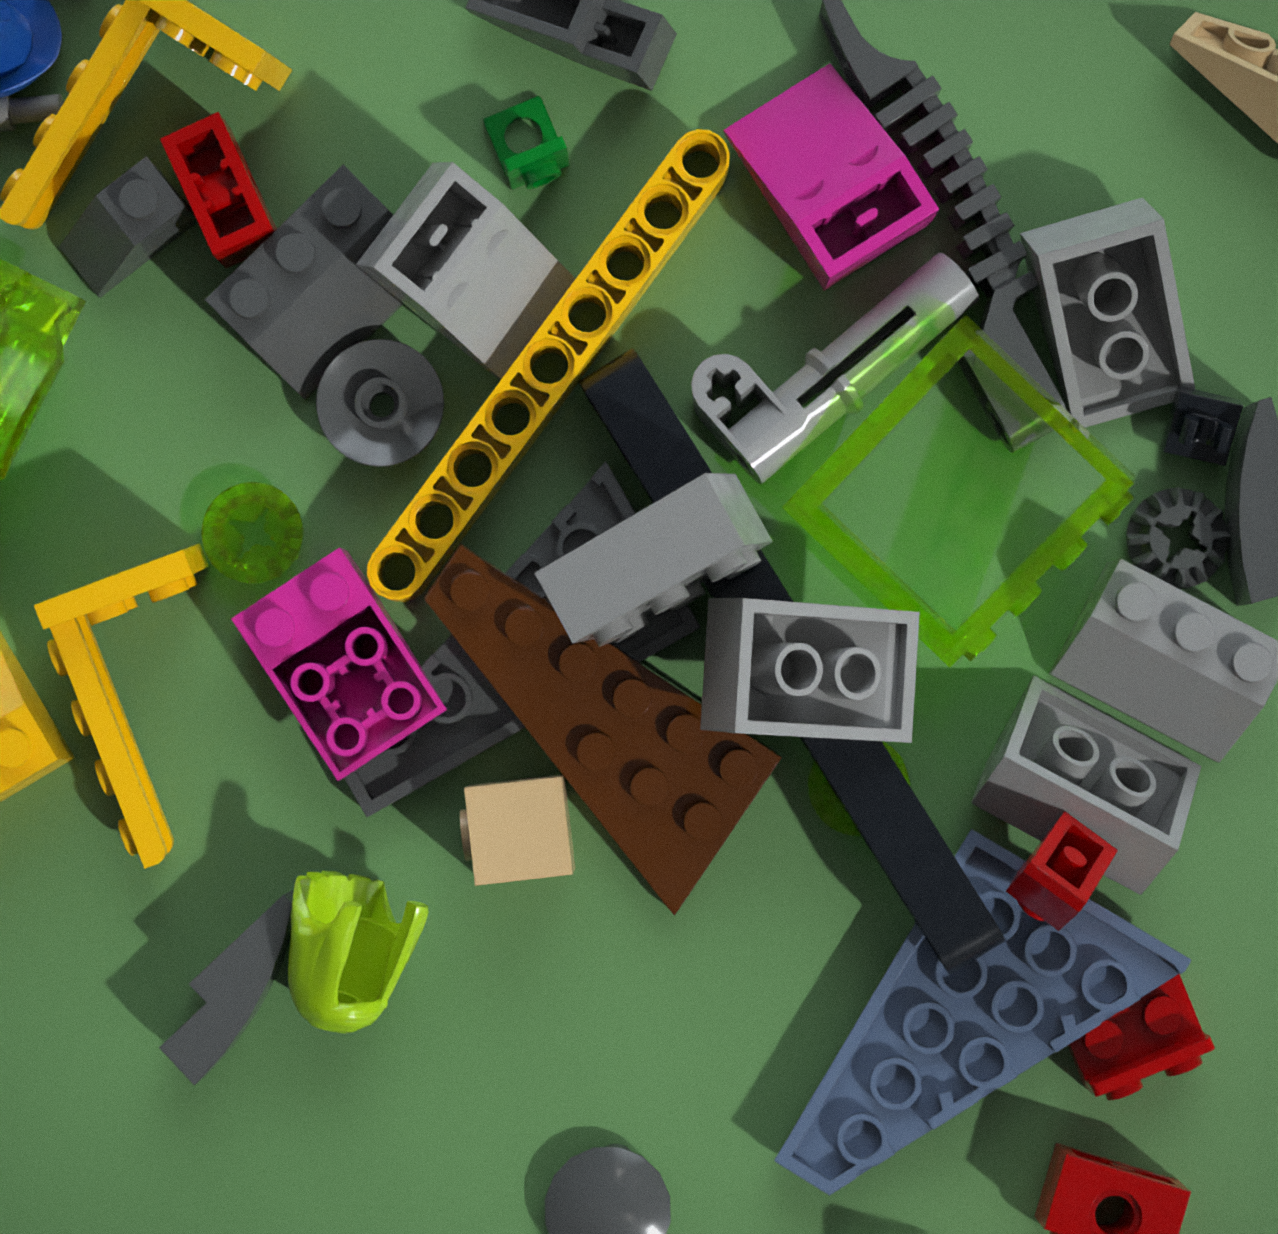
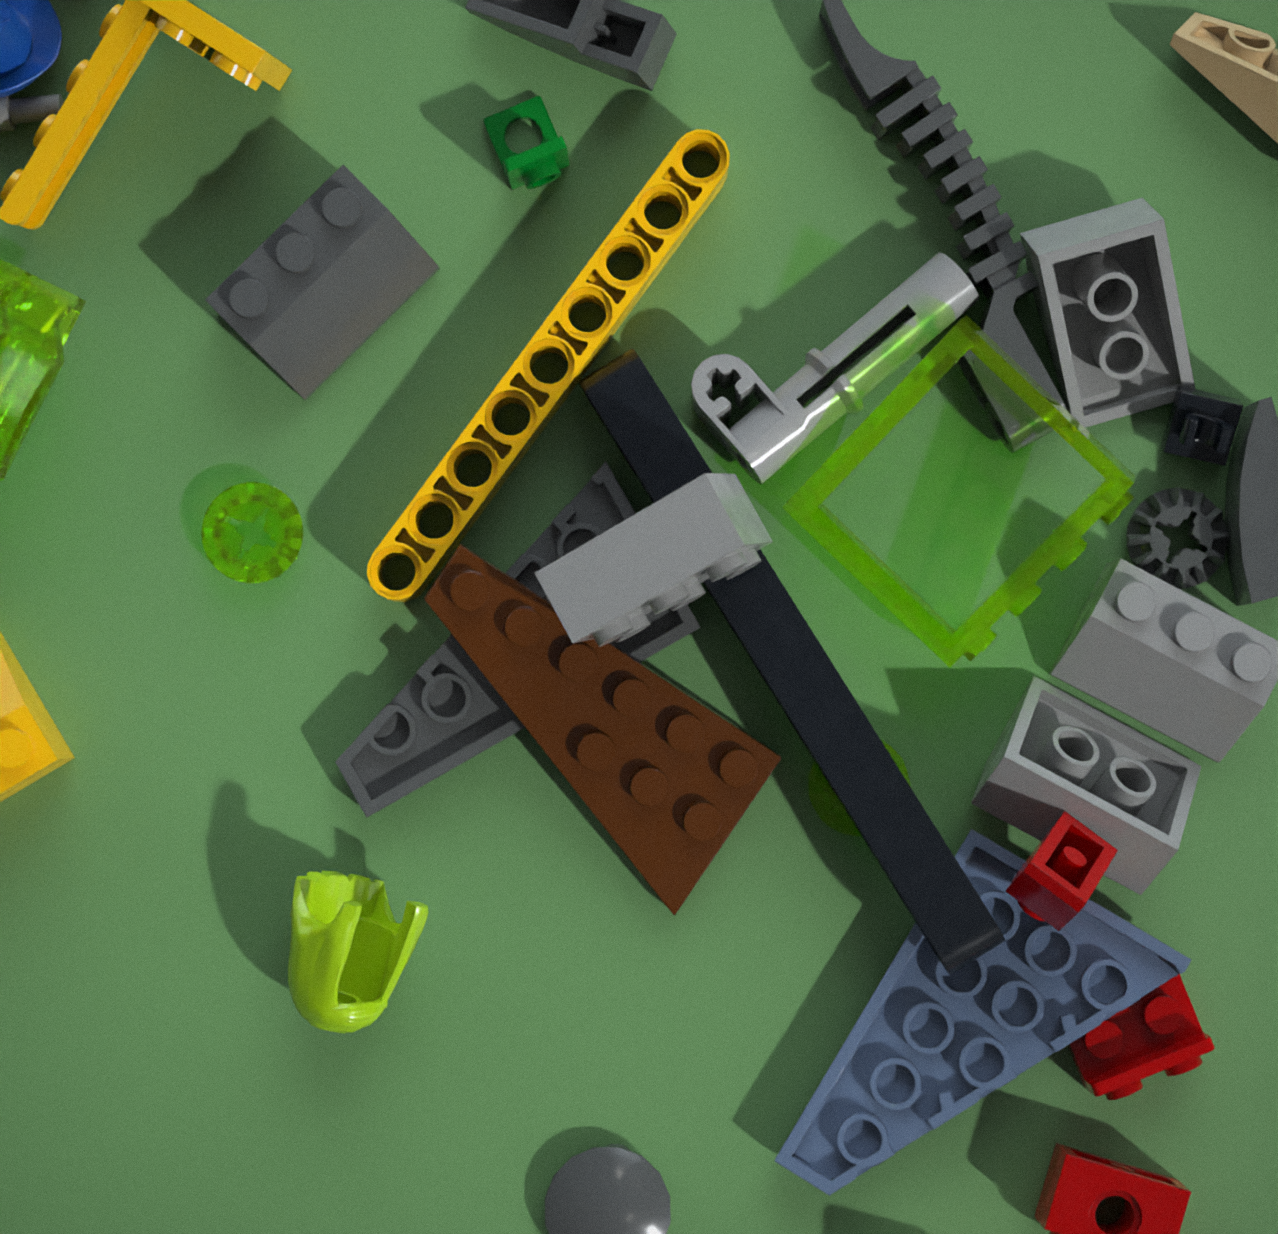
(97, 703): yellow bracket -> none
(126, 226): dark grey slope -> none
(219, 188): red brick -> none
(233, 992): dark grey slope -> none
(339, 663): dark pink slope -> none
(361, 376): dark grey dish -> none
(467, 267): light grey slope -> none
(517, 830): tan head -> none
(809, 670): light grey slope -> none
(831, 175): dark pink slope -> none

